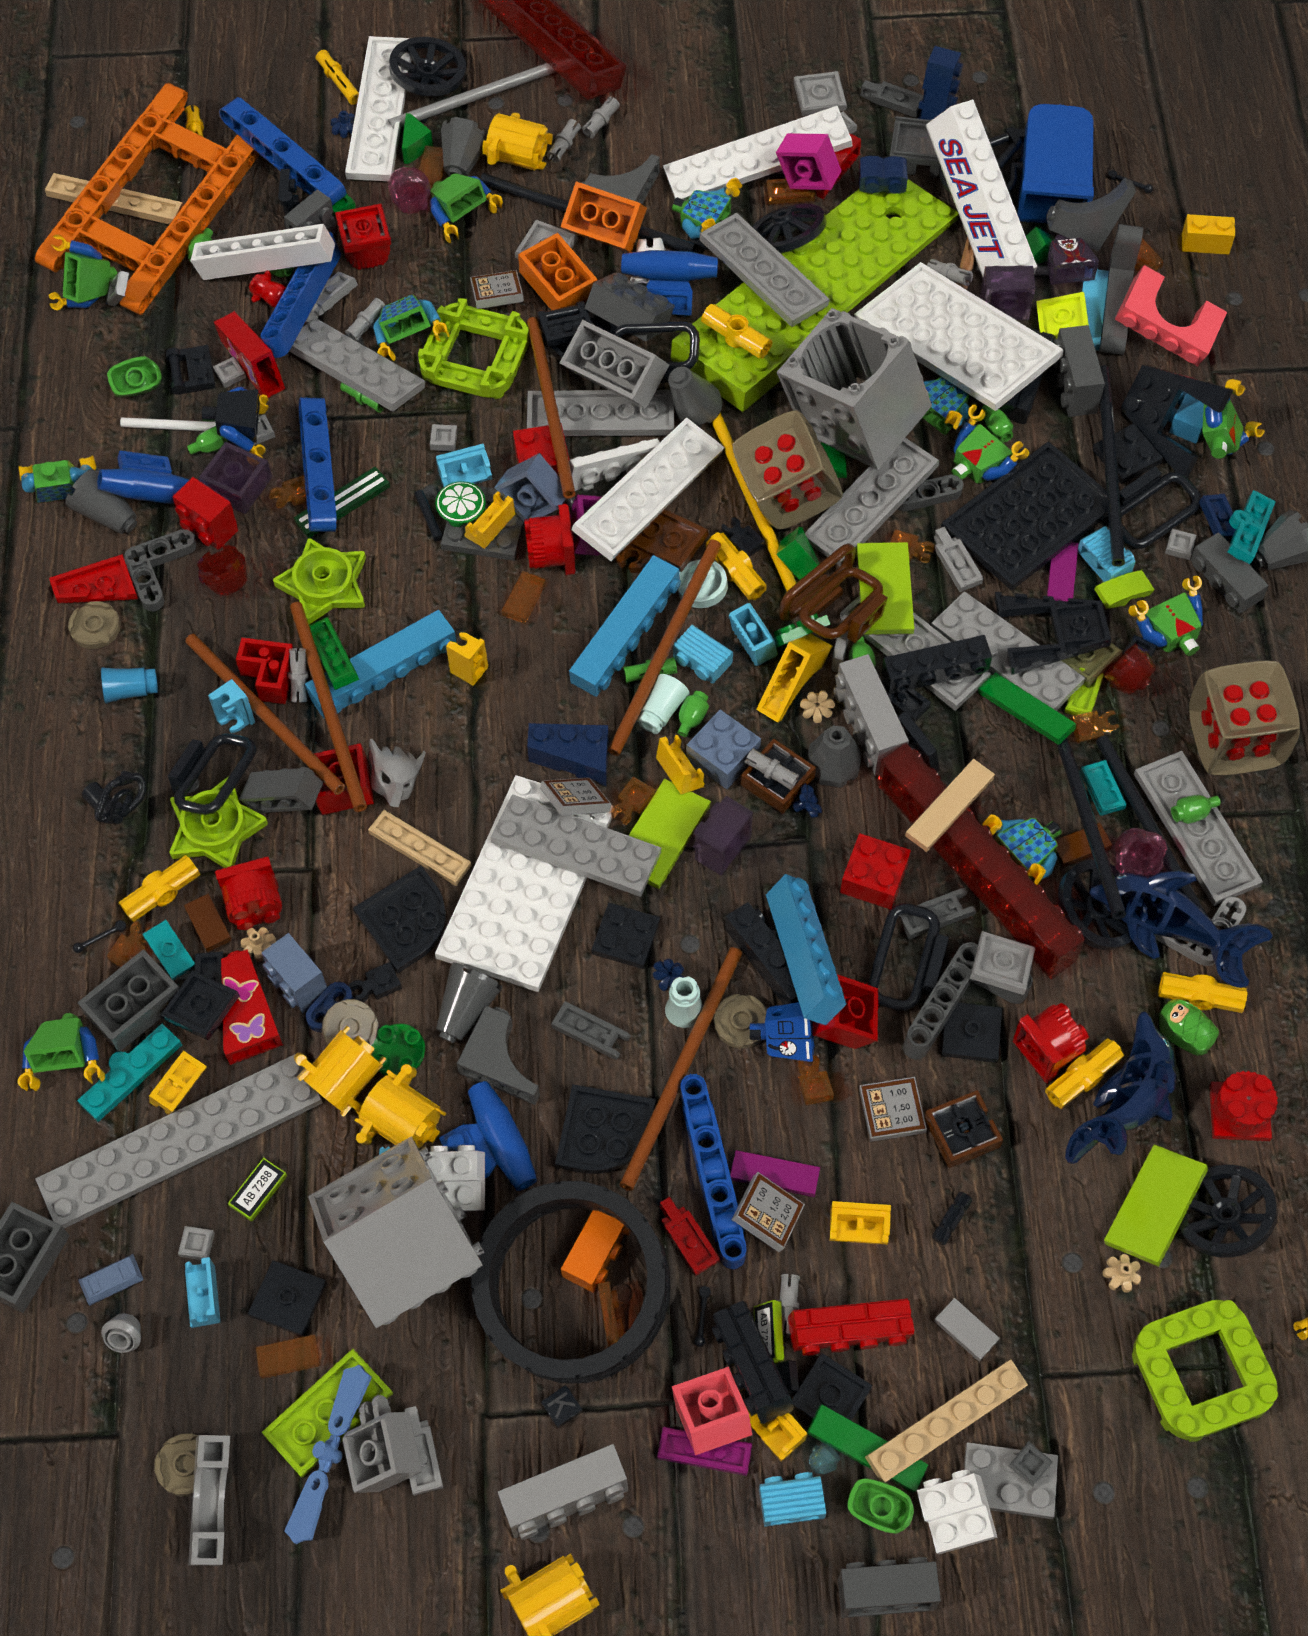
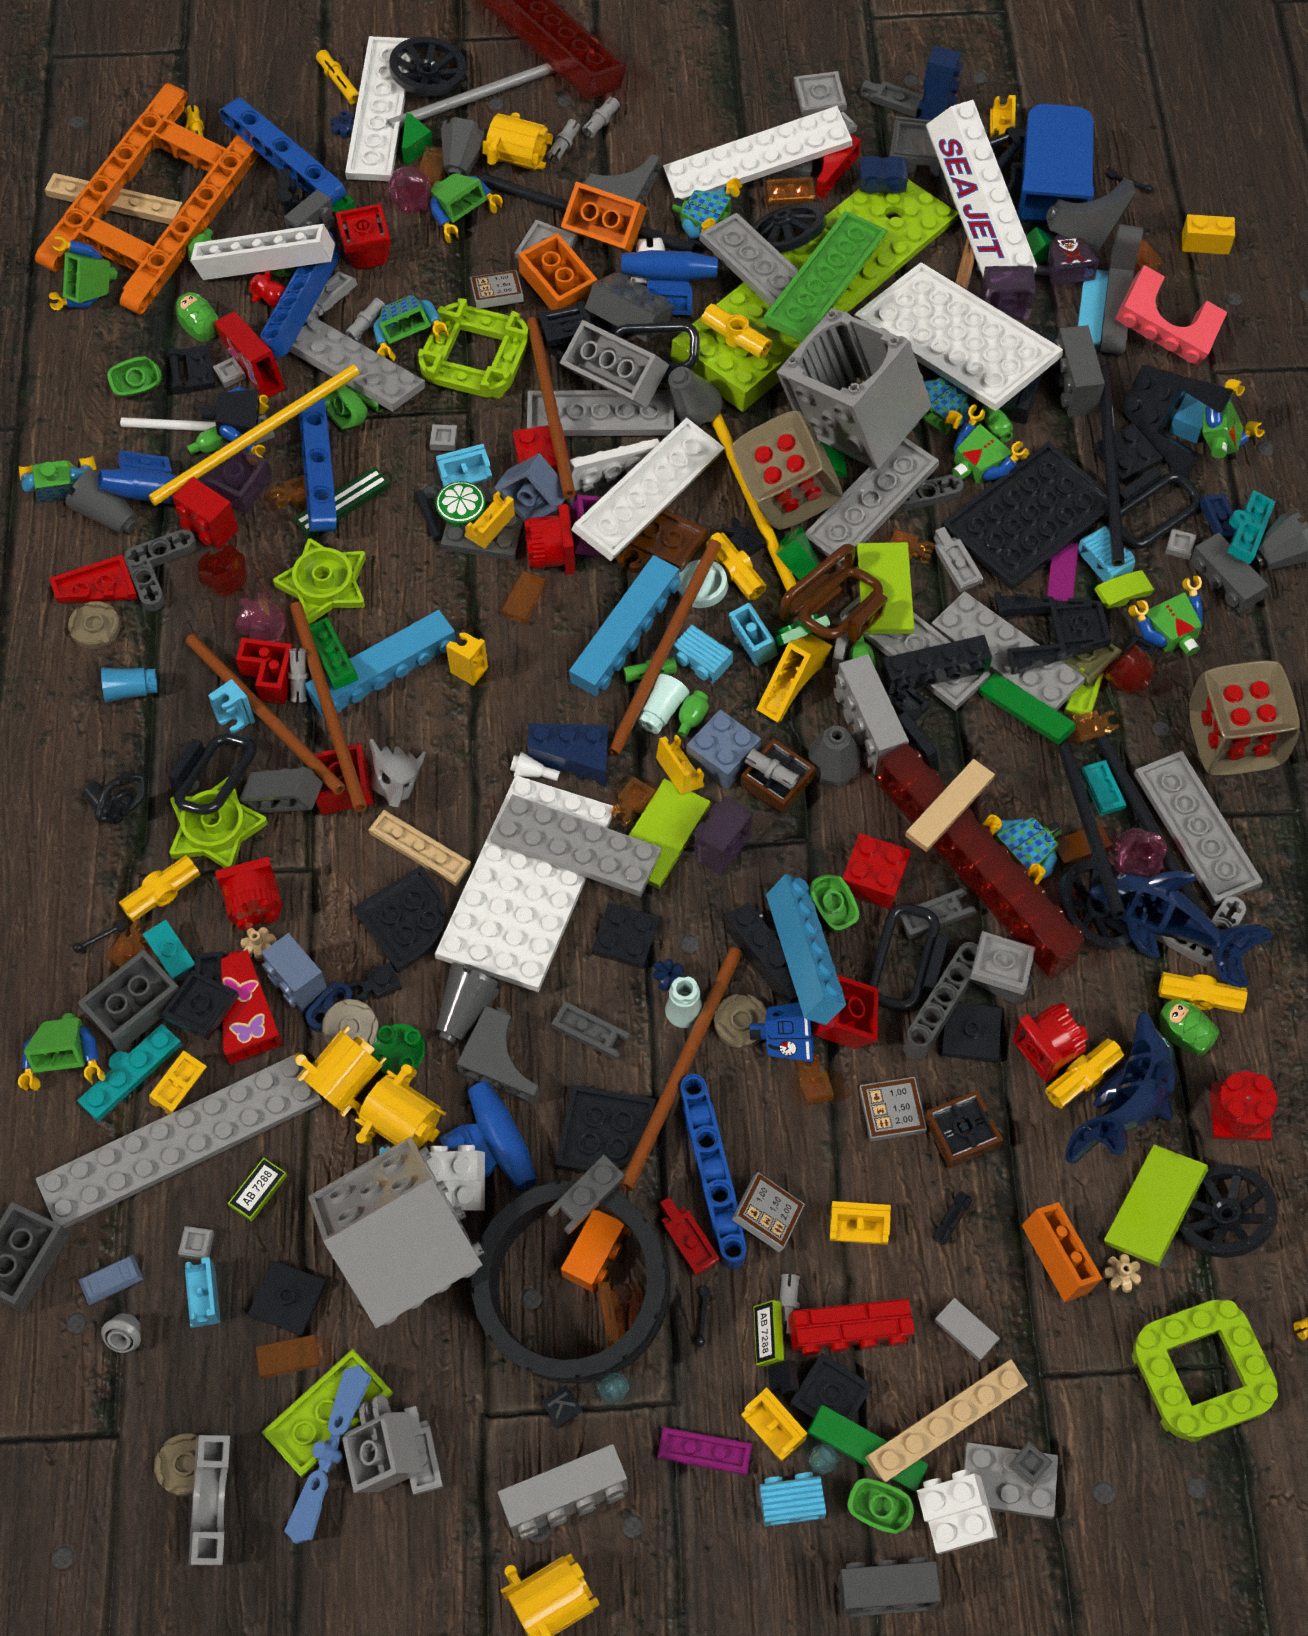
(117, 288): light grey tile -> none
(196, 316): none -> bright green piece
(207, 923): reddish brown tile -> none
(254, 434): none -> yellow piece
(260, 618): none -> clear pink hair
(345, 408): none -> bright green piece
(528, 767): none -> white cone
(575, 796): light grey tile -> none
(588, 1192): none -> dark grey hinge
(613, 1388): none -> clear light blue plate
(712, 1410): coral brick -> none
(753, 1363): black brick -> none
(788, 1175): magenta tile -> none
(807, 801): dark blue plant -> none
(808, 161): dark pink brick -> none
(817, 705): tan plant -> none
(824, 276): none -> bright green plate
(834, 902): none -> bright green piece
(952, 272): light grey pin -> none
(1002, 117): none -> yellow hinge
(1061, 1252): none -> orange brick
(1062, 313): neon yellow plate -> none
(1193, 808): bright green plant -> none

